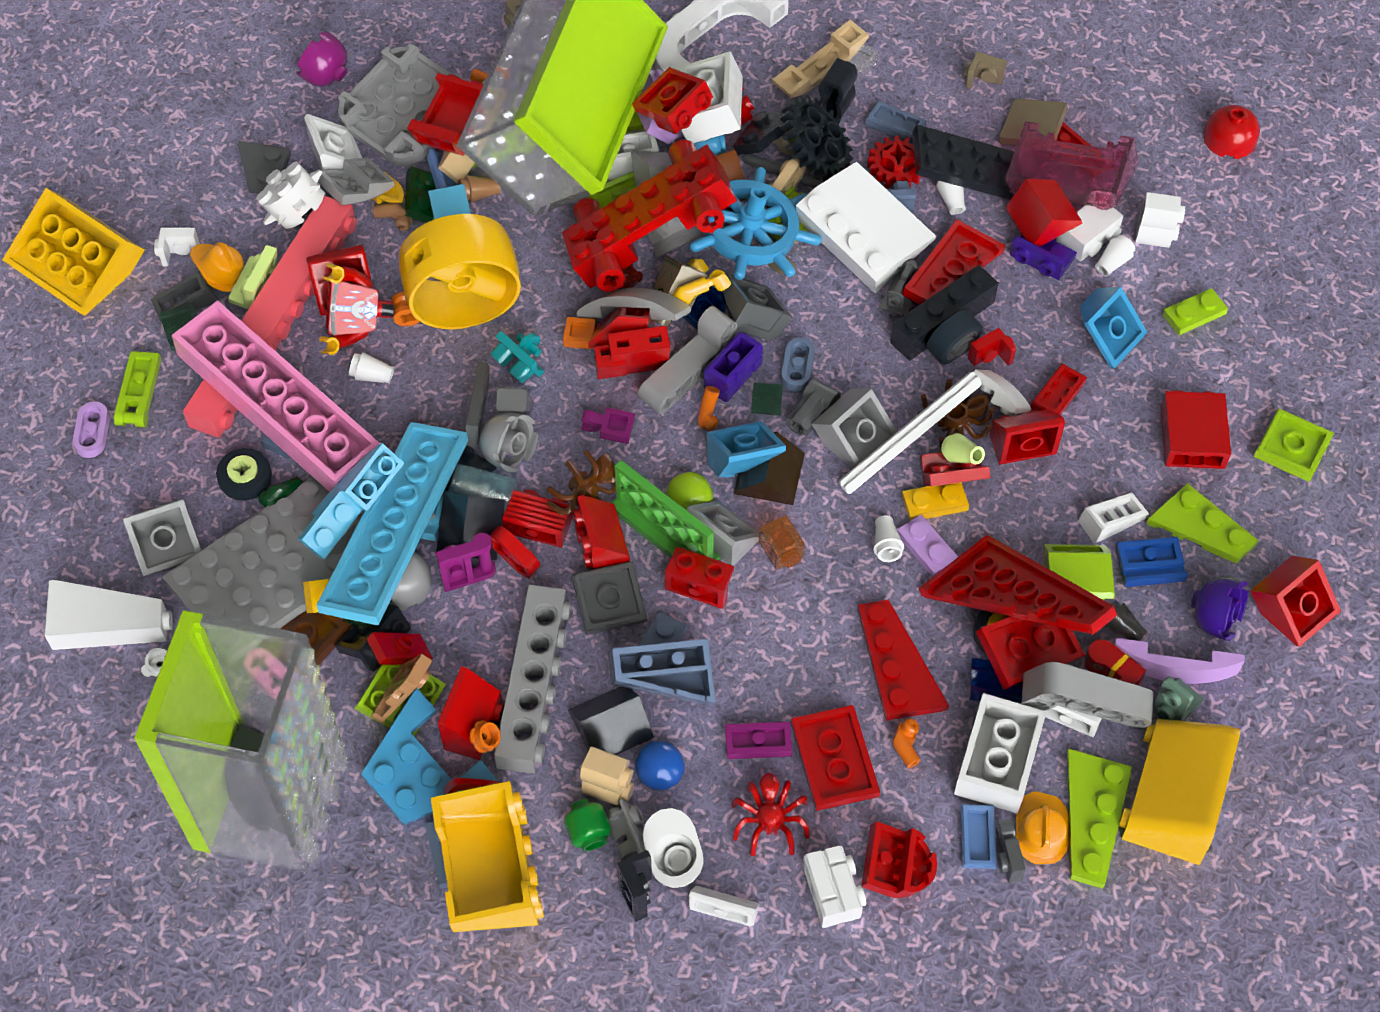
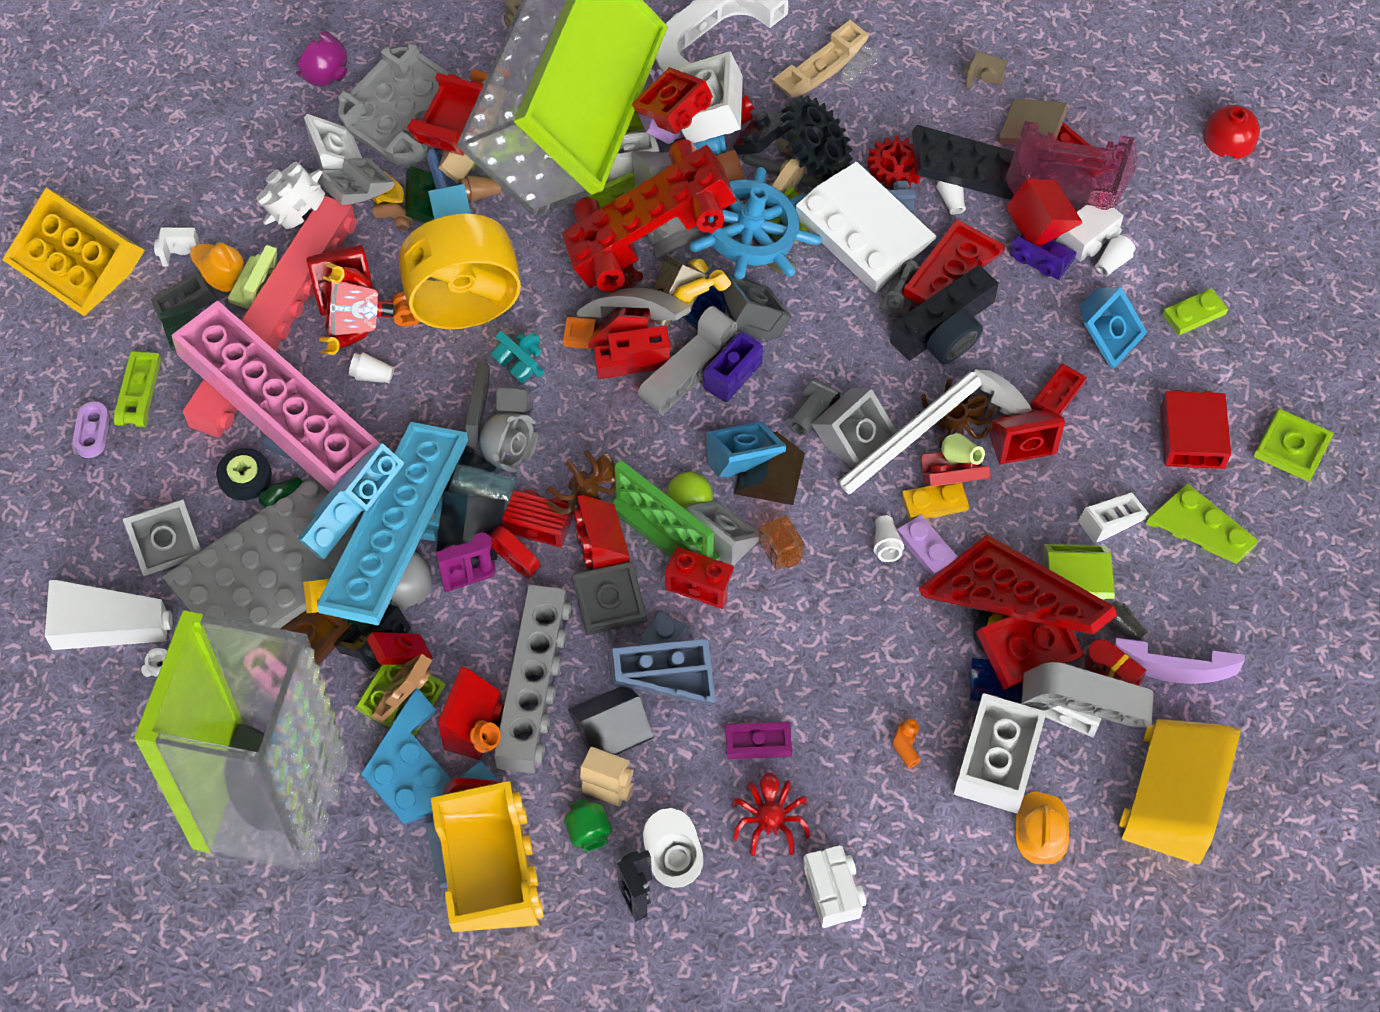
(260, 161): dark grey wing -> none
(613, 426): magenta plate -> none
(627, 823): light grey hinge -> none
(659, 765): blue hair -> none
(707, 406): orange arm -> none
(723, 905): white slope -> none
(767, 398): clear green plate -> none
(797, 366): sand blue plate -> none
(835, 758): red plate -> none
(838, 87): black brick -> none
(893, 121): sand blue plate -> none
(897, 861): red slope -> none
(898, 668): red wing -> none
(978, 836): medium blue tile -> none
(990, 346): red bracket -> none
(1010, 859): dark grey plate -> none
(1095, 808): lime wing -> none
(1151, 561): blue plate -> none
(1159, 220): white brick -> none
(1176, 700): sand green bracket -> none
(1220, 605): dark purple cylinder -> none
(1296, 598): red slope -> none

